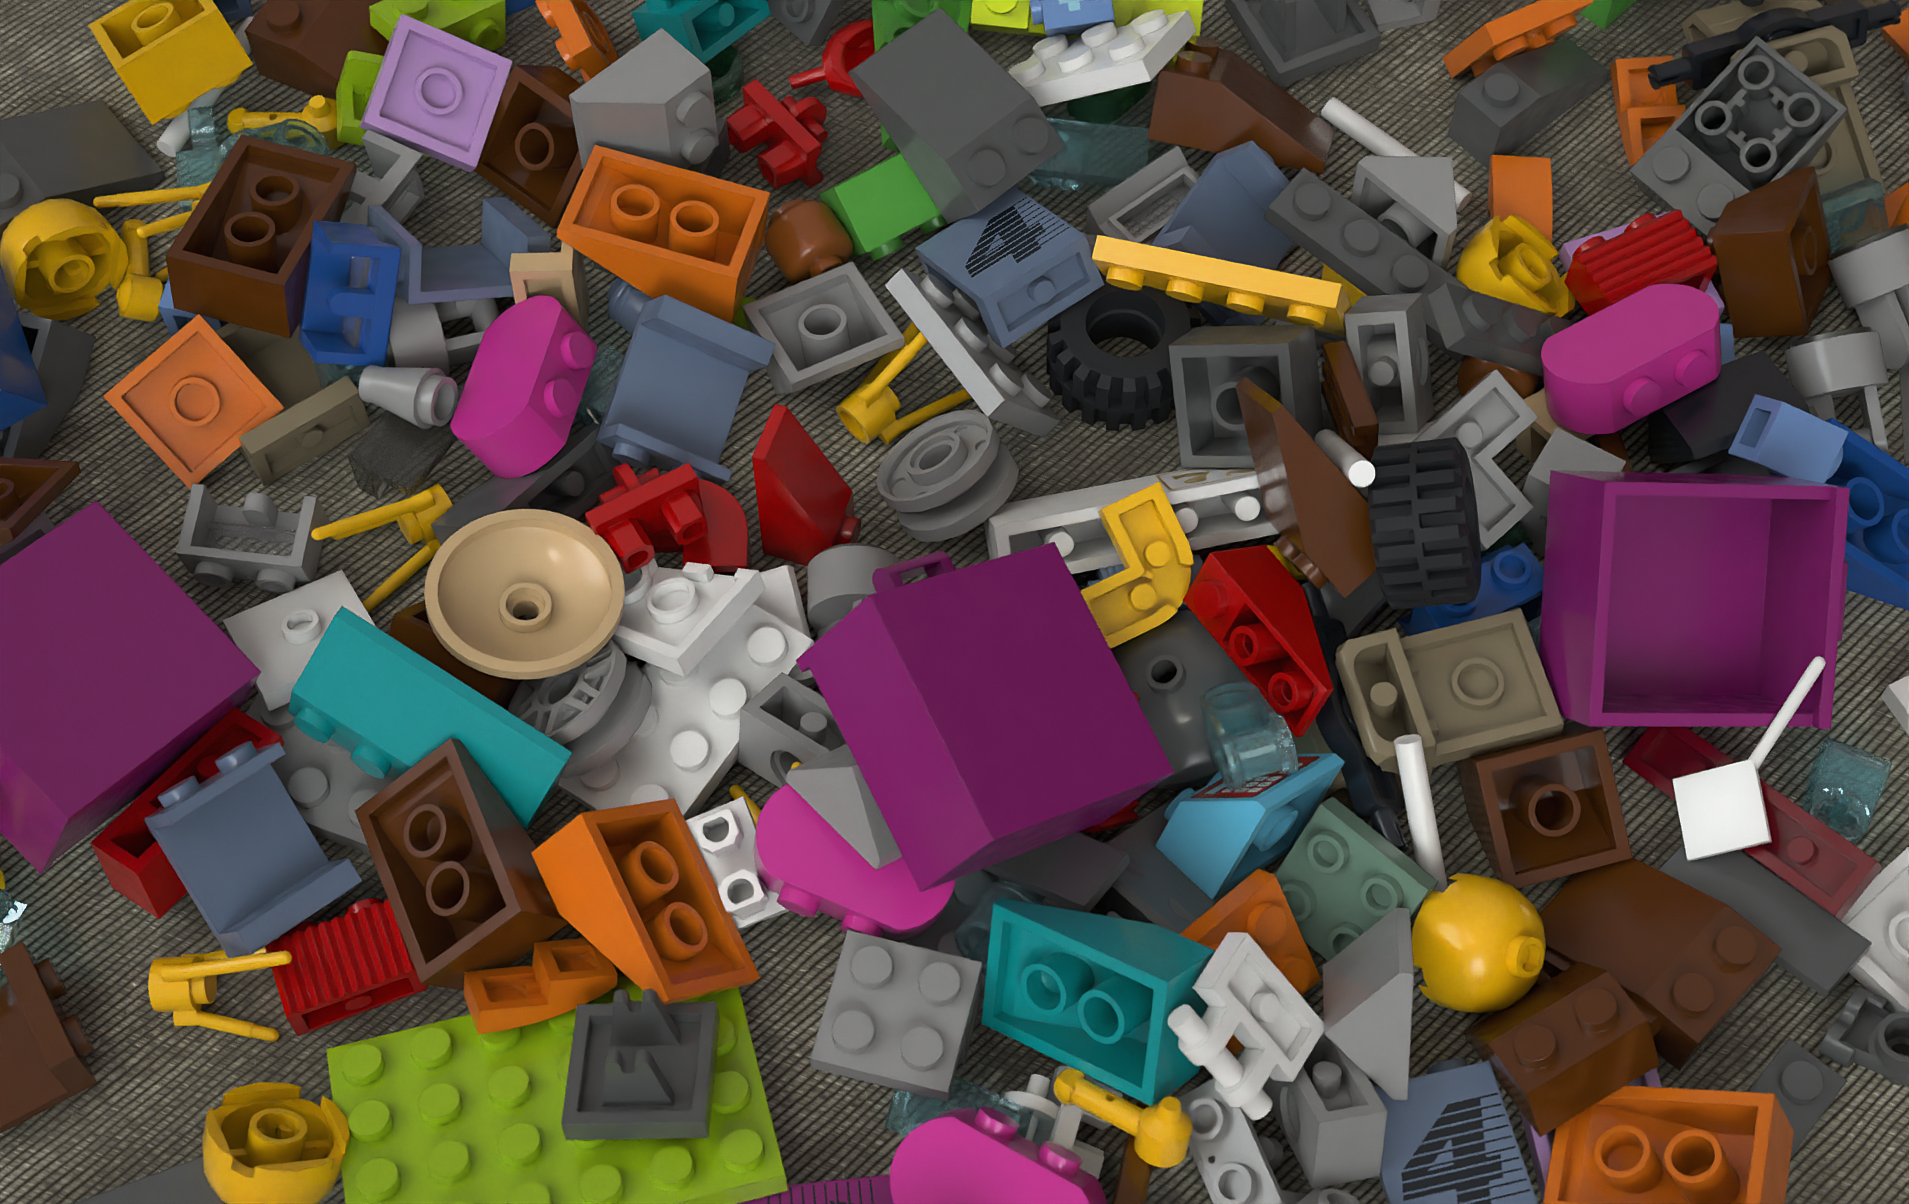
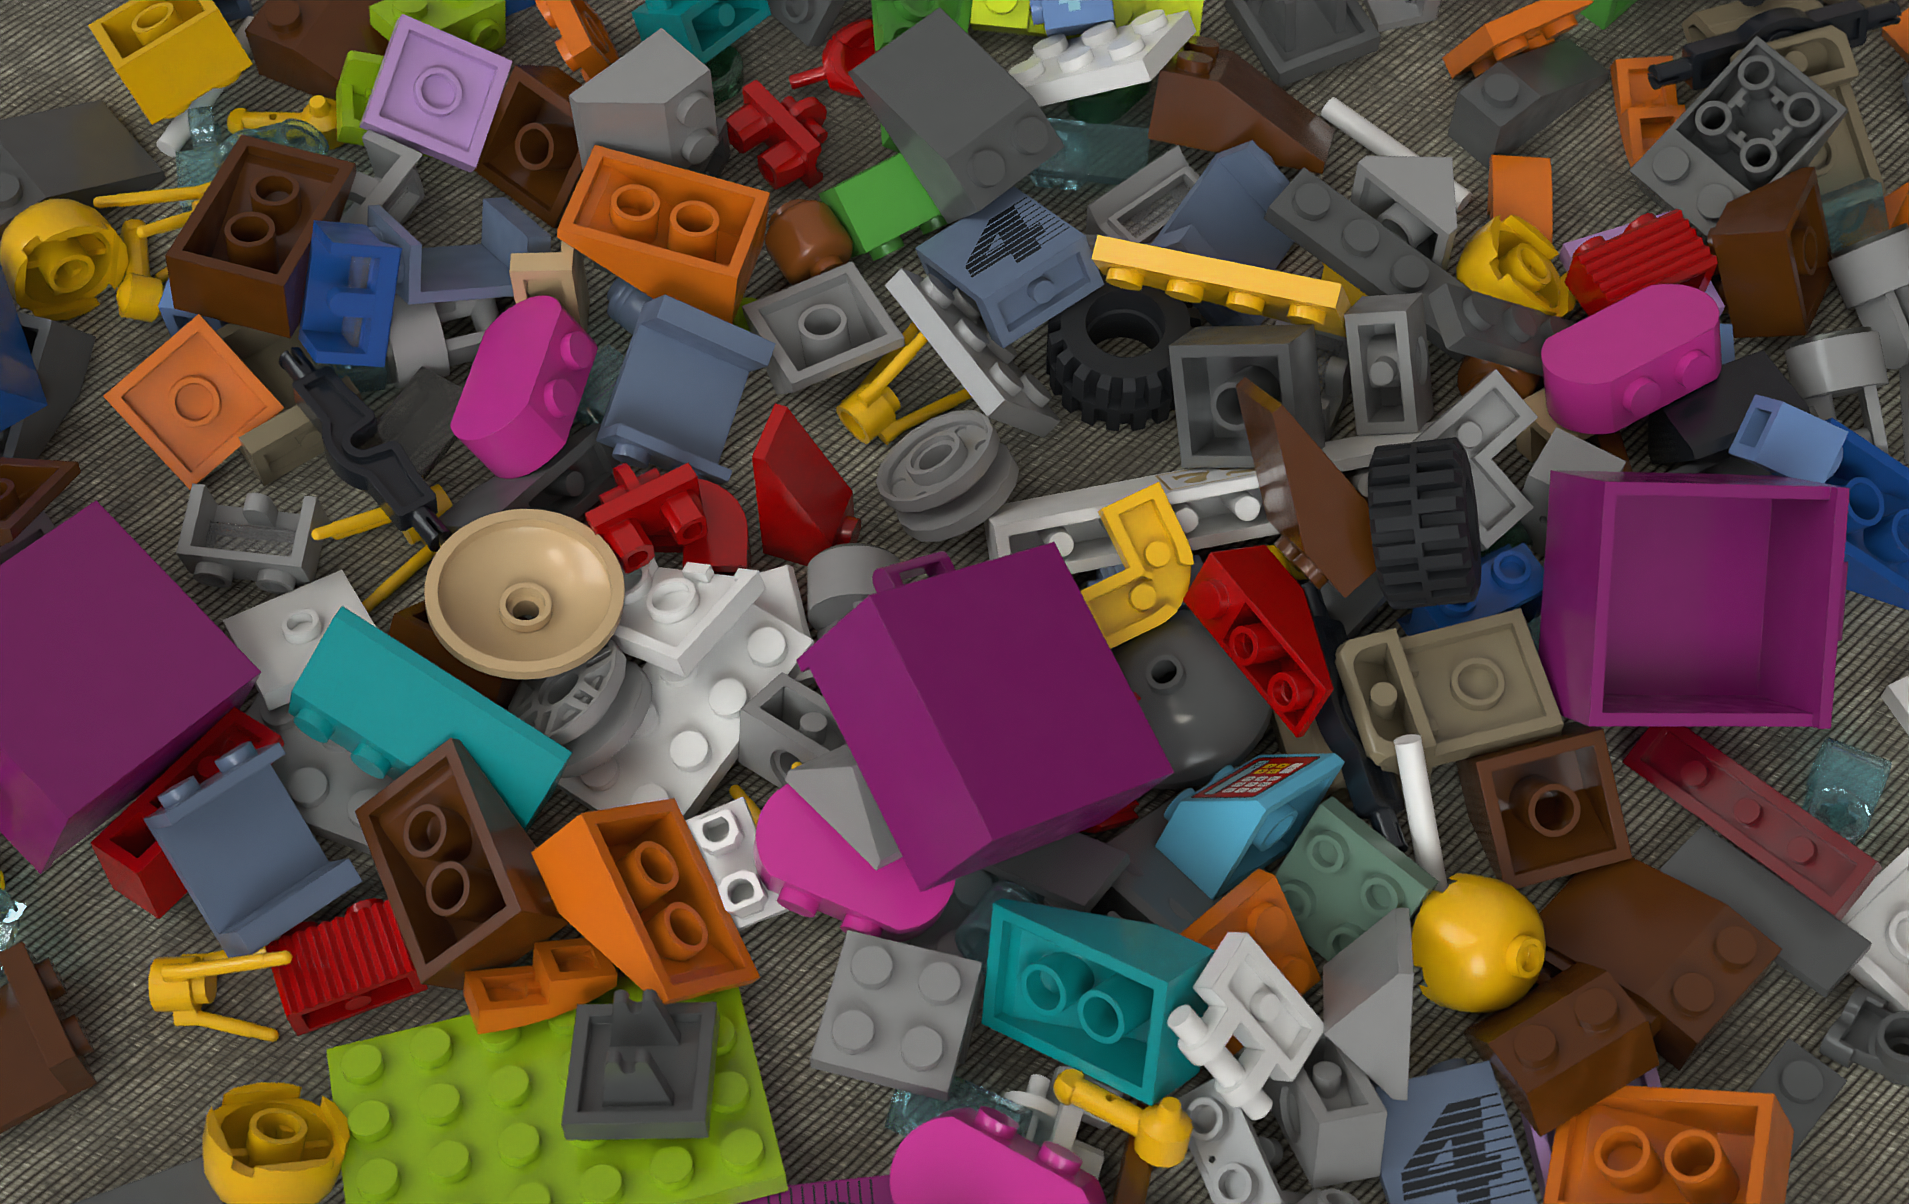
(379, 470): none -> black piece
(412, 393): light grey cone -> none
(1246, 734): clear light blue piece -> none
(1346, 458): white bar -> none
(1348, 399): reddish brown tile -> none
(1725, 805): white piece -> none

